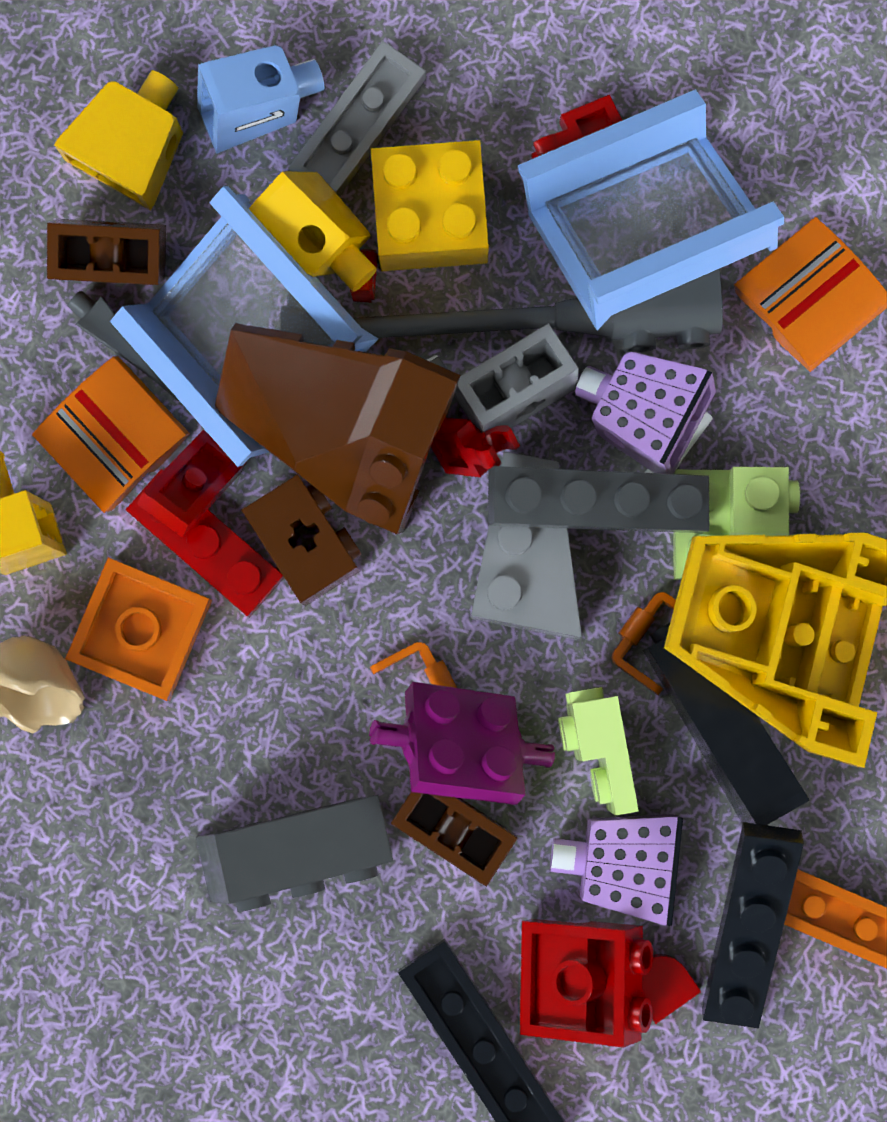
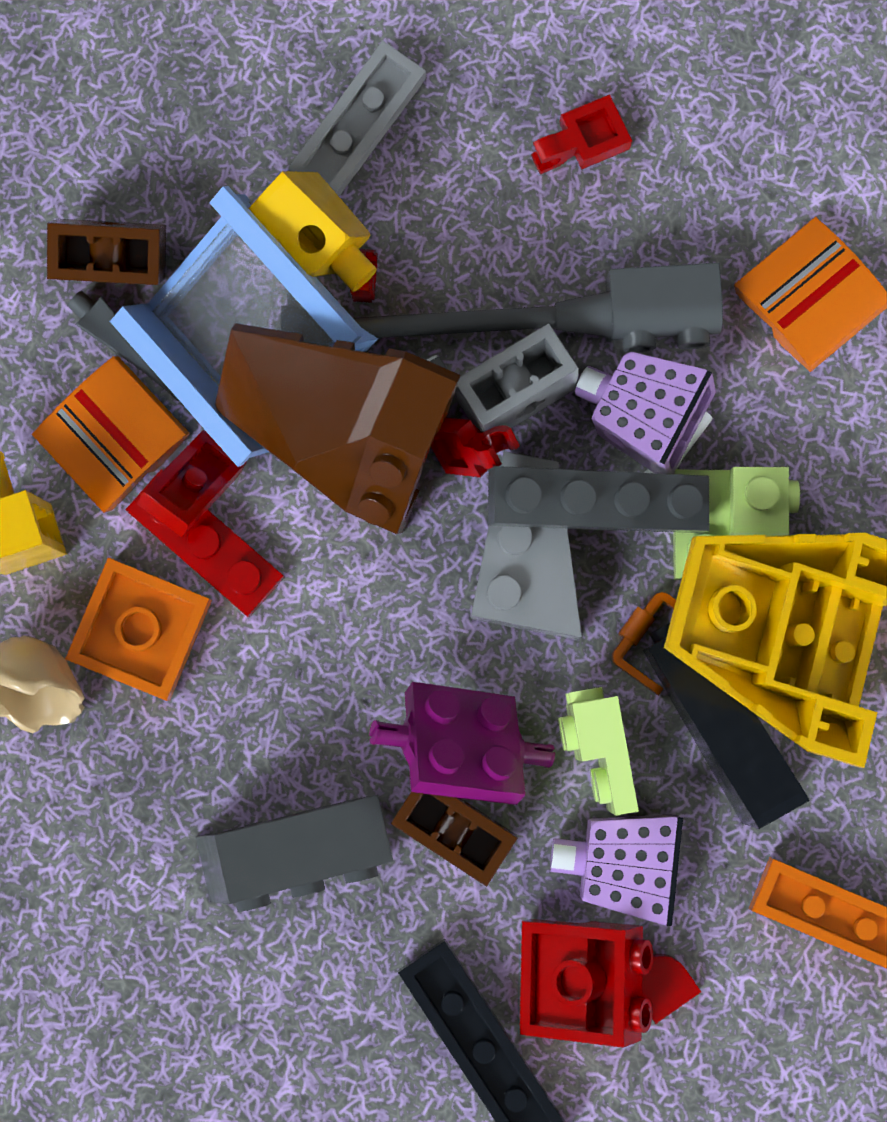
(126, 138): yellow torso -> none
(252, 94): light blue torso -> none
(275, 522): reddish brown brick -> none
(430, 205): yellow brick -> none
(436, 671): orange piece -> none
(643, 208): piece -> none
(752, 924): black plate -> none

